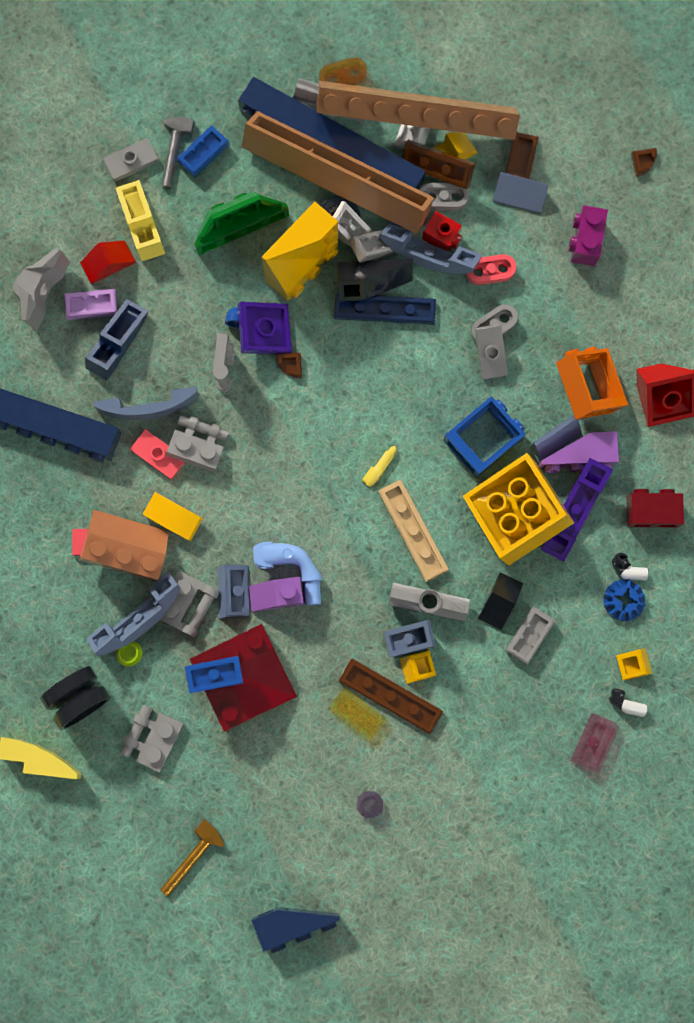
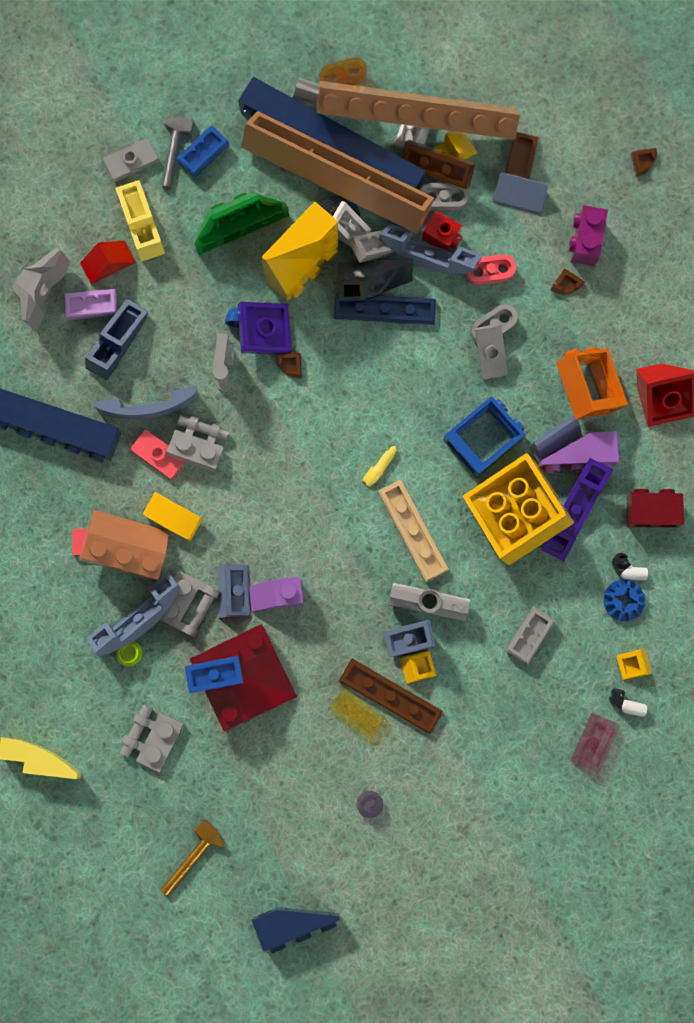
(75, 697): black wheel -> none
(270, 554): light blue piece -> none
(500, 601): black slope -> none
(567, 283): none -> reddish brown tile

